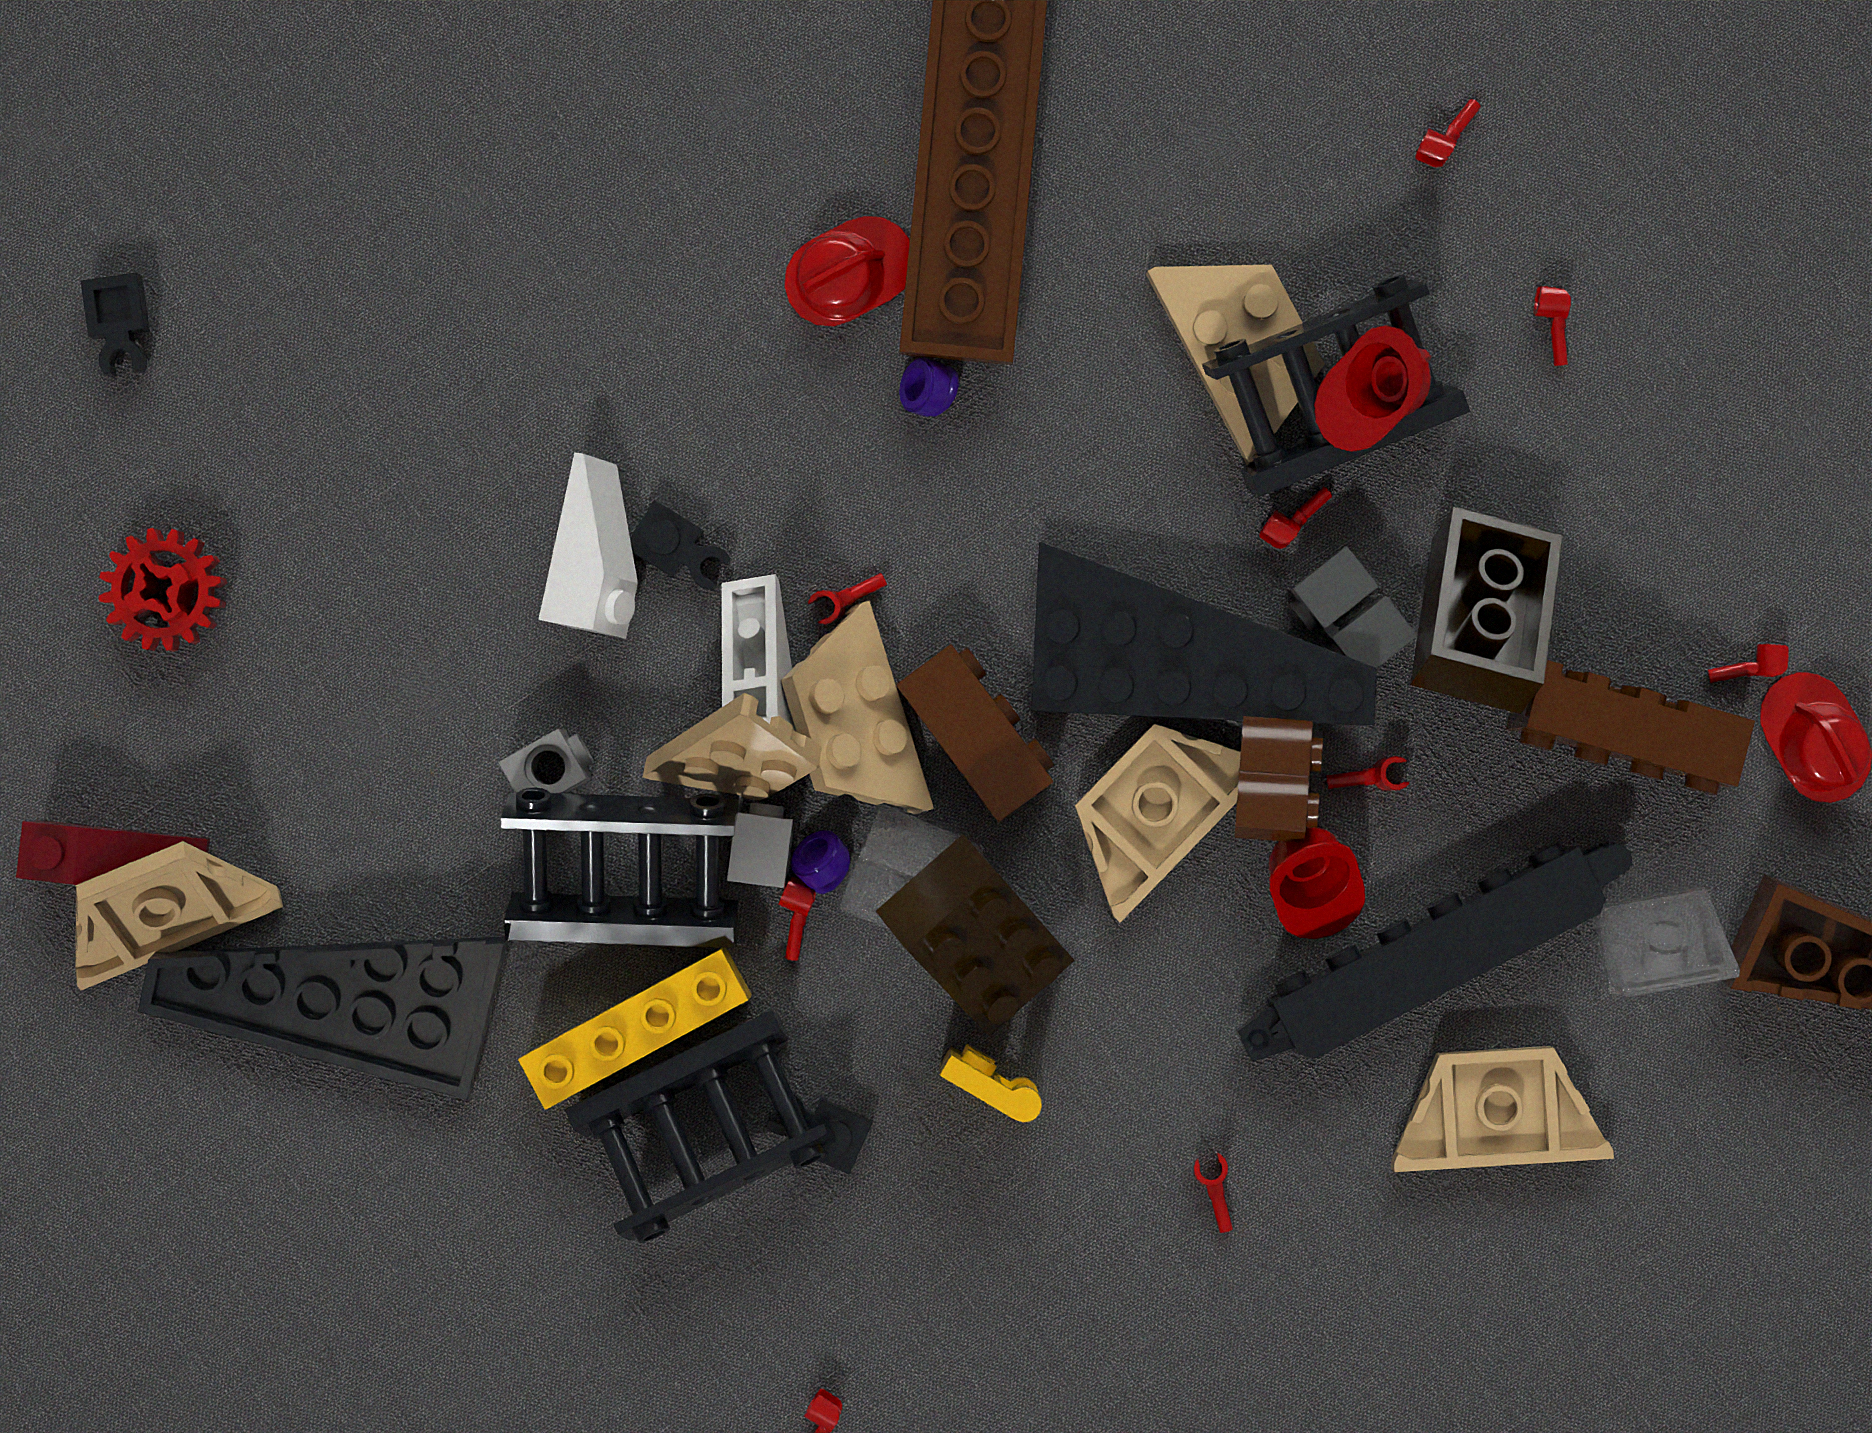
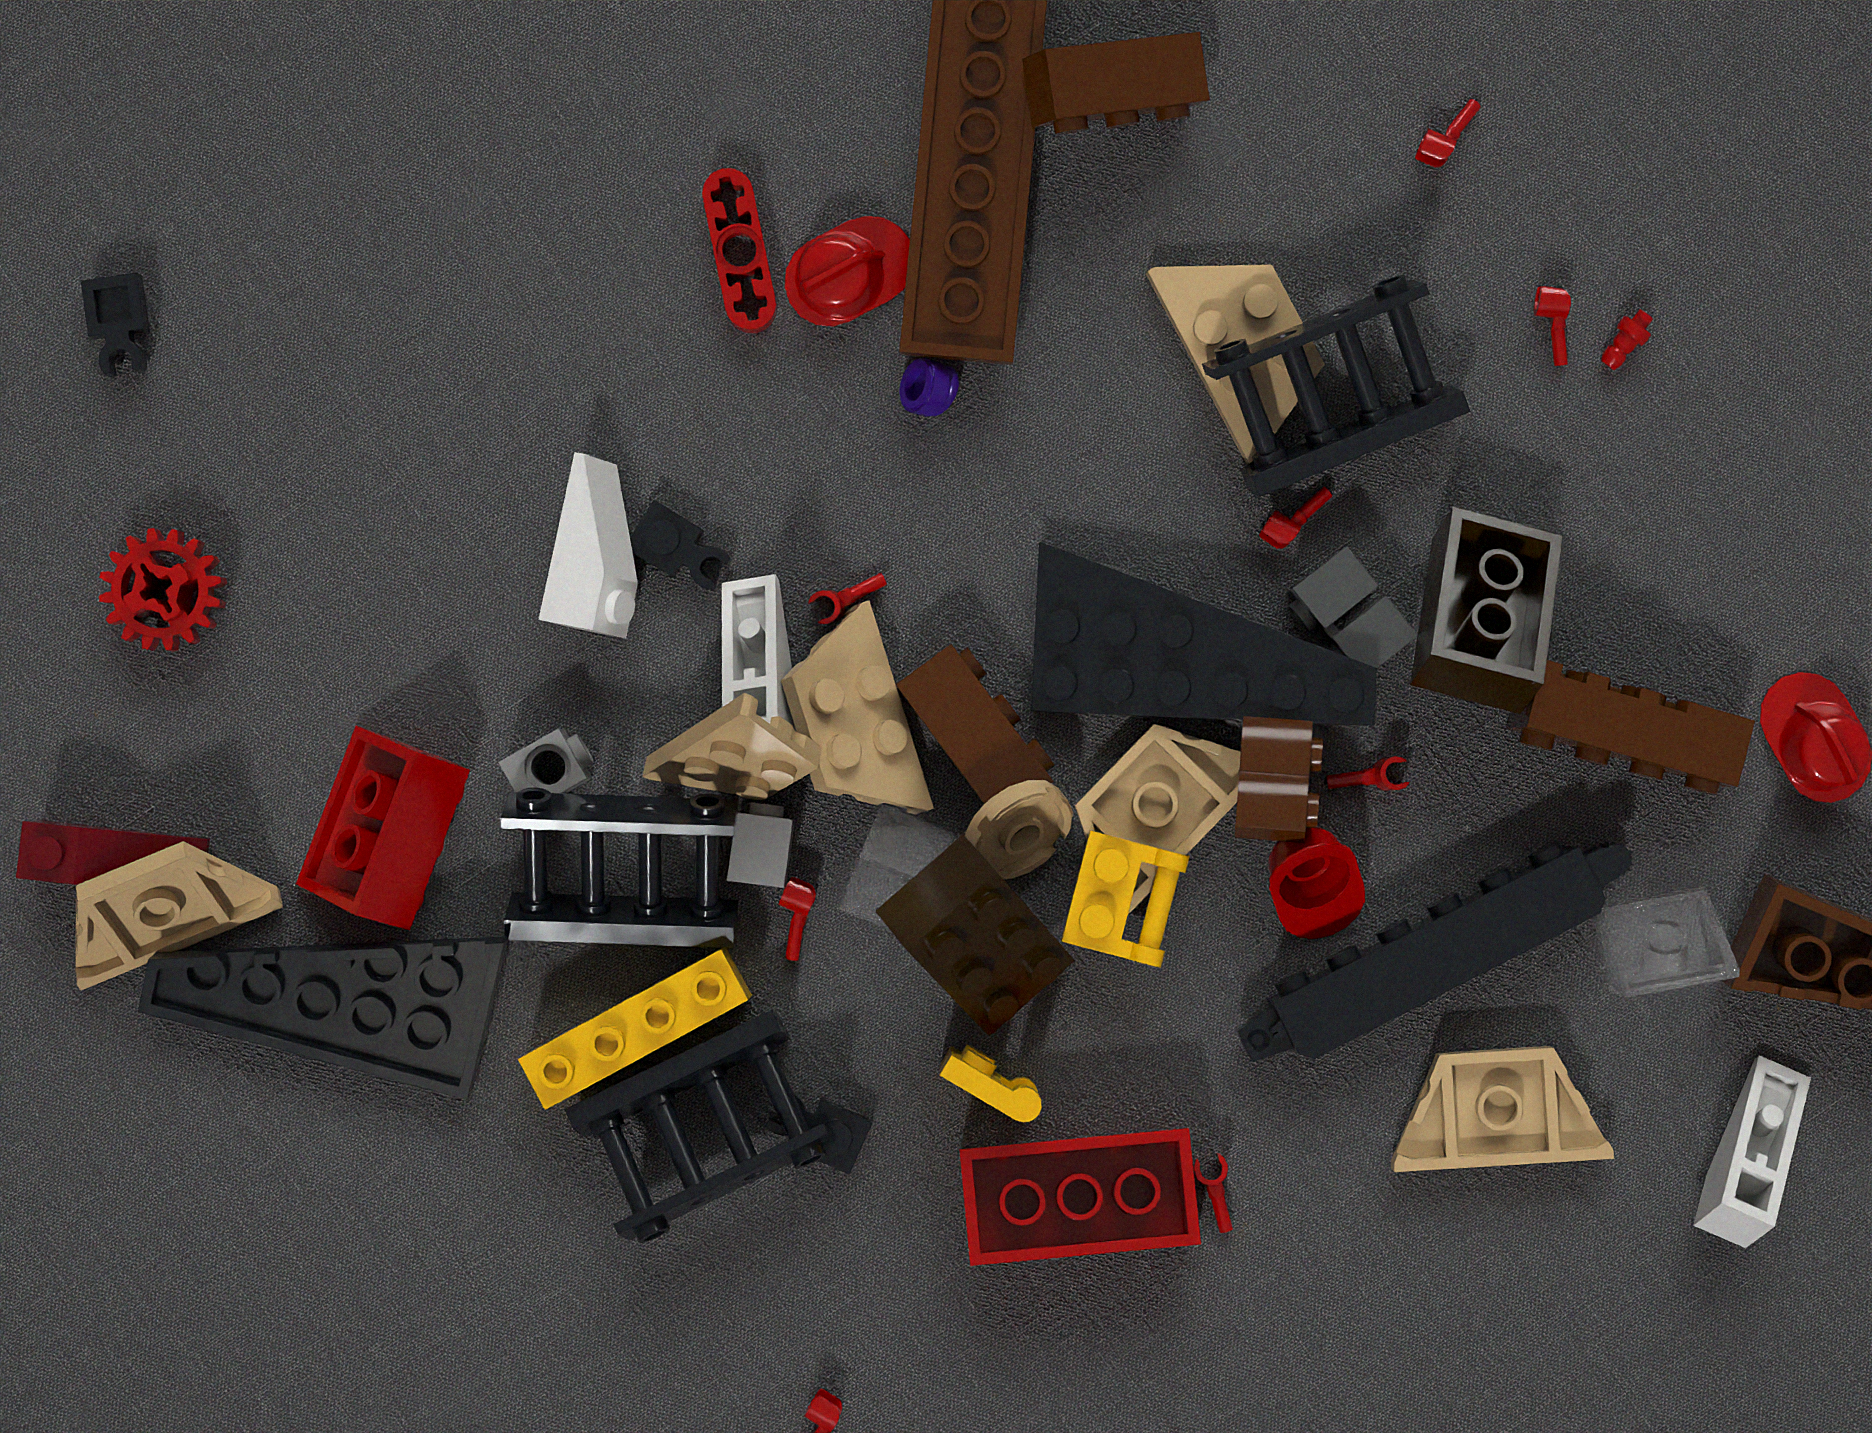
(382, 828): none -> red slope
(746, 207): none -> red beam
(821, 861): dark purple tile -> none
(1031, 805): none -> tan tile
(1079, 1197): none -> red brick
(1105, 895): none -> yellow plate
(1116, 82): none -> reddish brown brick
(1372, 389): red piece -> none
(1630, 334): none -> red piece
(1754, 1155): none -> white slope
(1770, 662): red hand -> none

